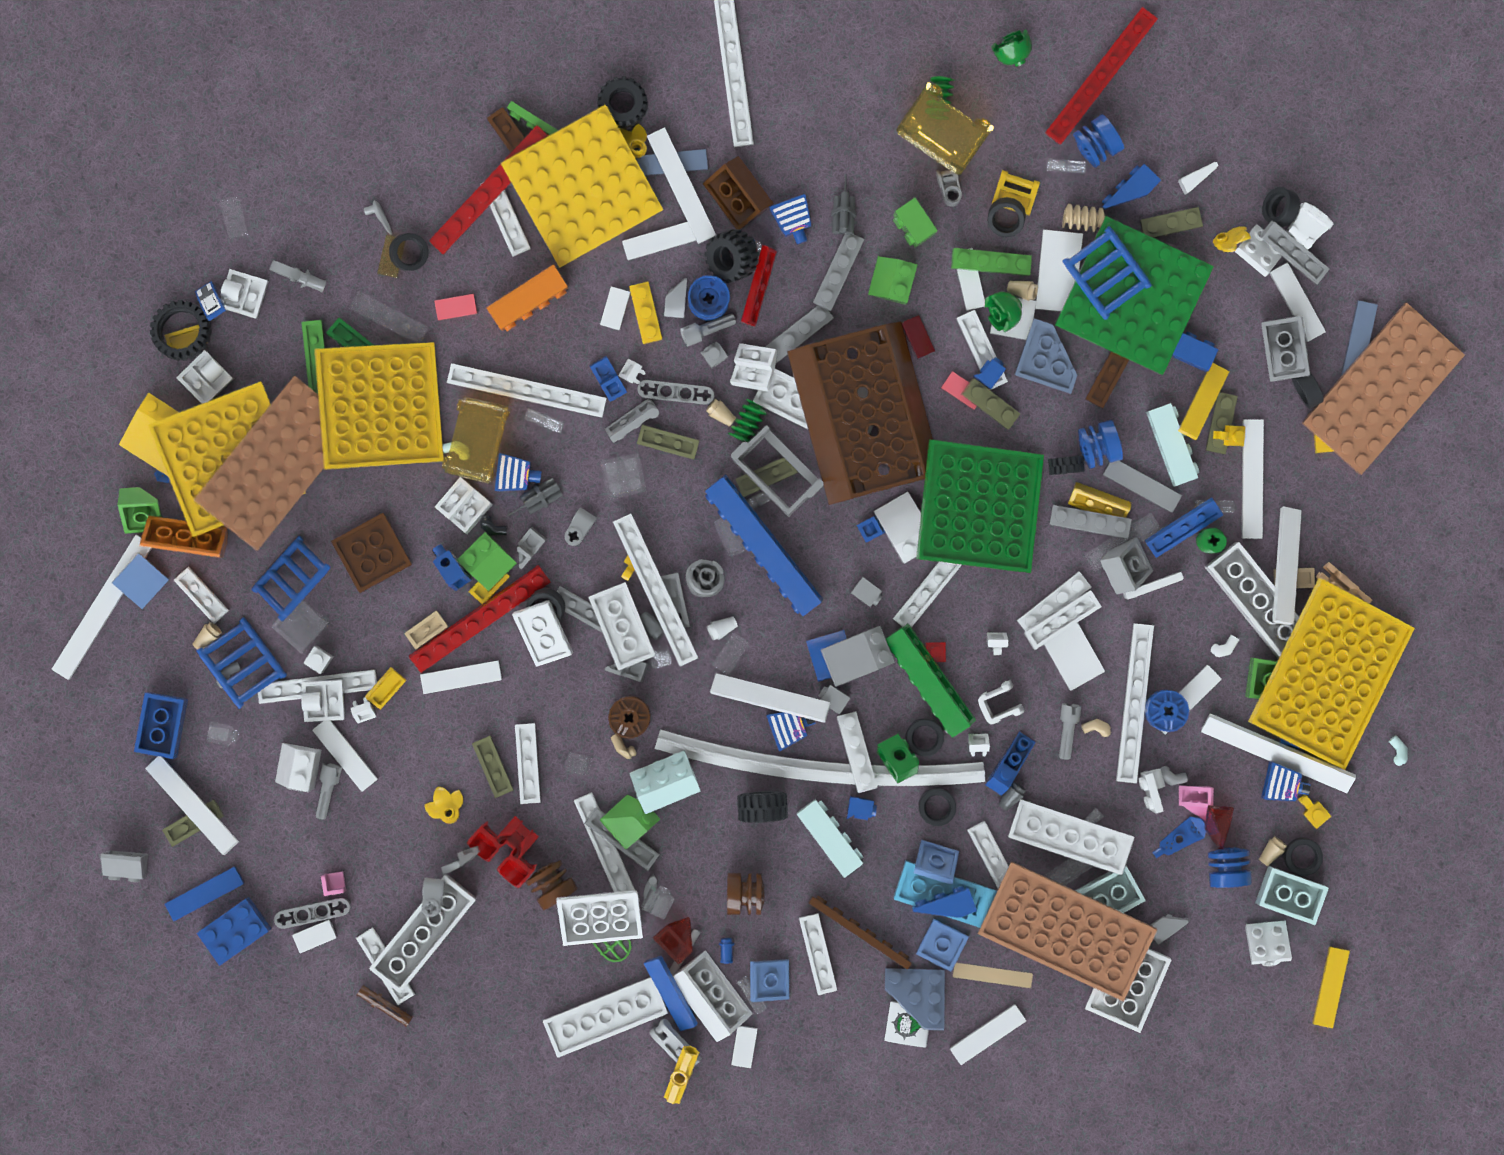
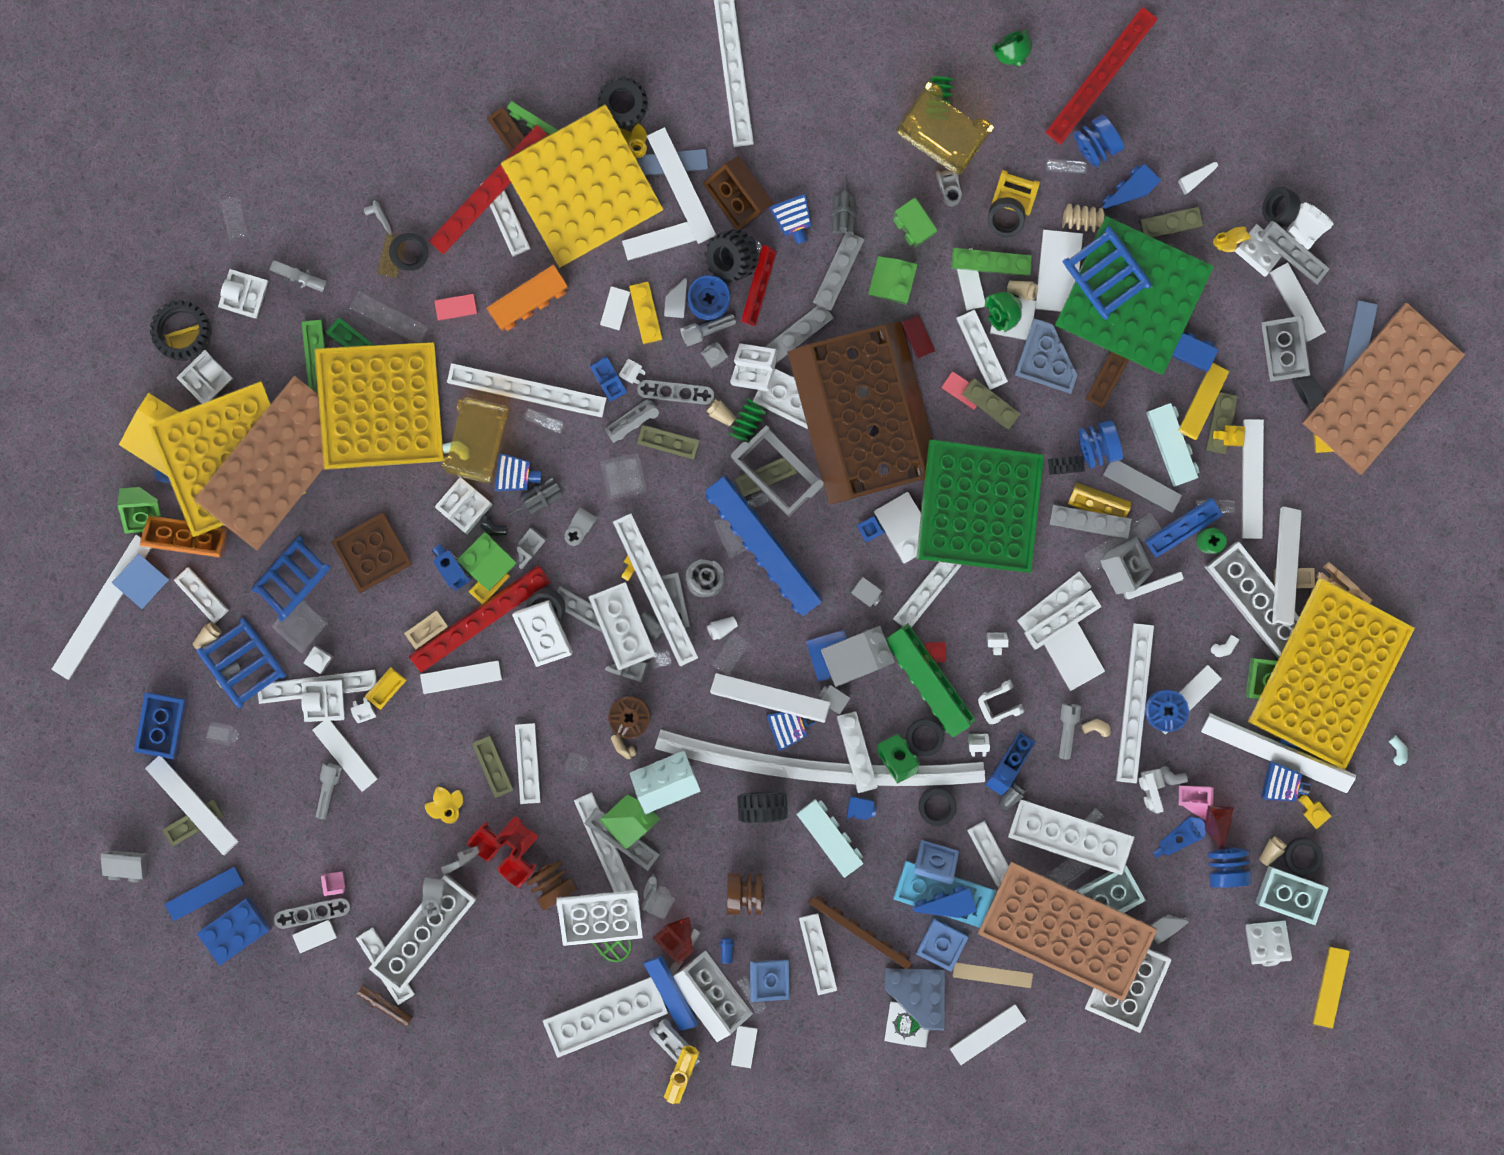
(210, 301): slope -> none
(298, 767): white slope -> none
(990, 372): blue window -> none

